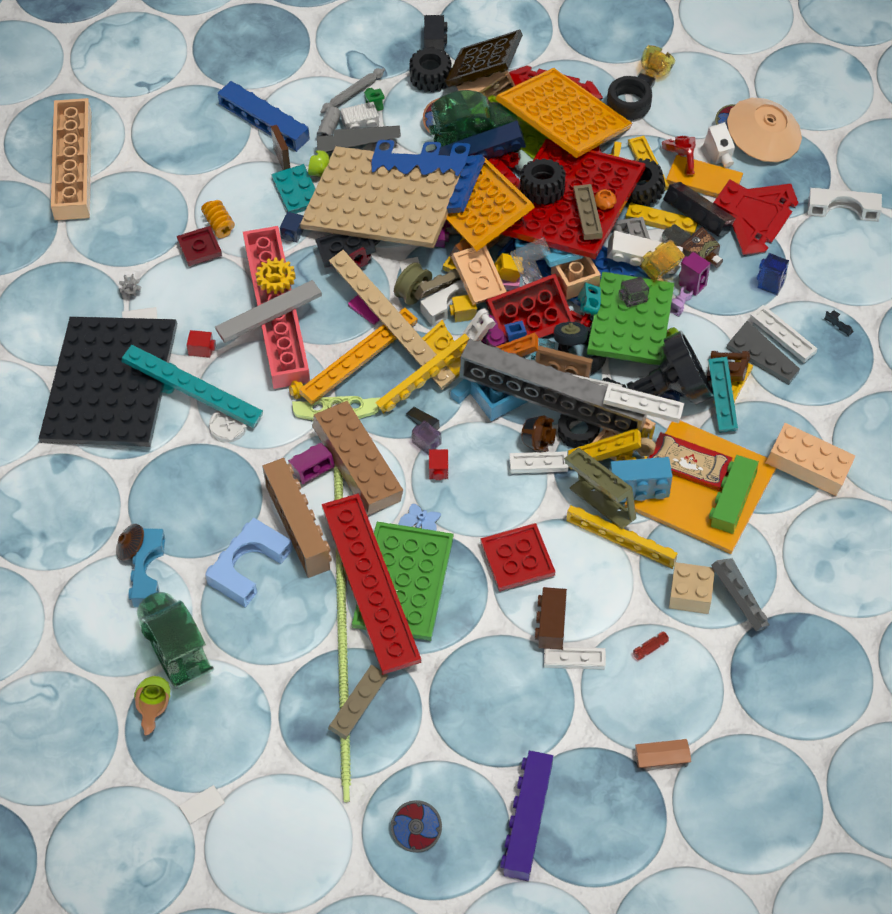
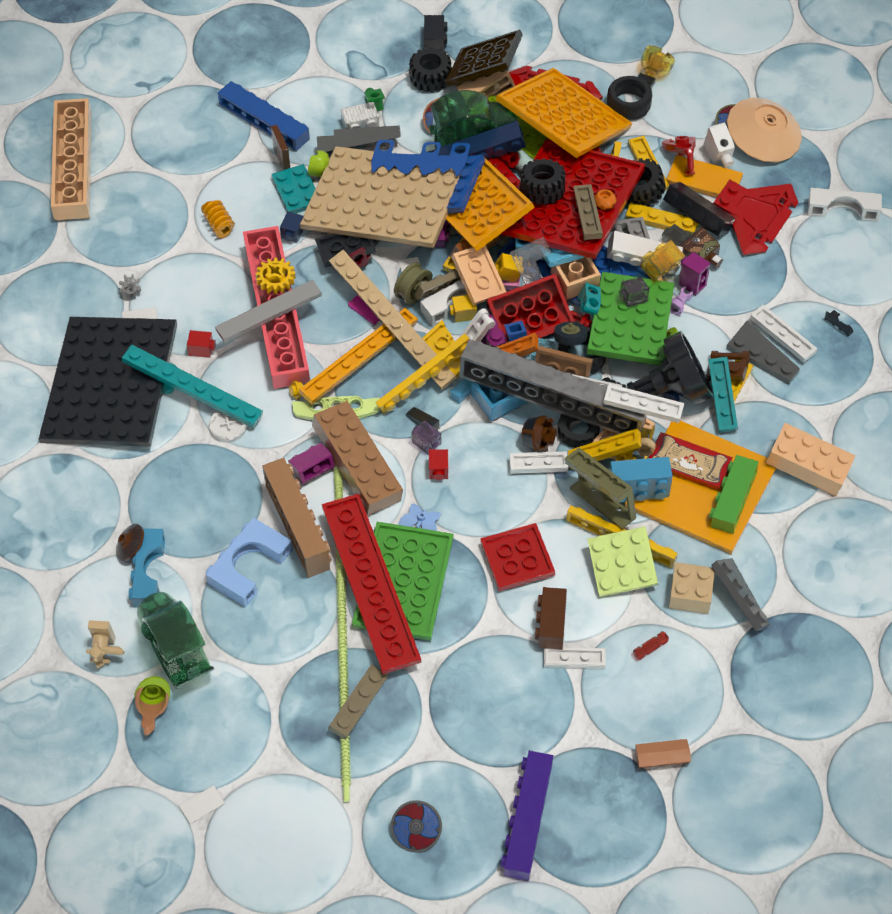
(102, 636): none -> tan piece
(199, 246): dark red plate -> none
(329, 122): light grey axle -> none
(353, 89): light grey wheel -> none
(622, 561): none -> yellowish green plate
(772, 273): clear blue brick -> none

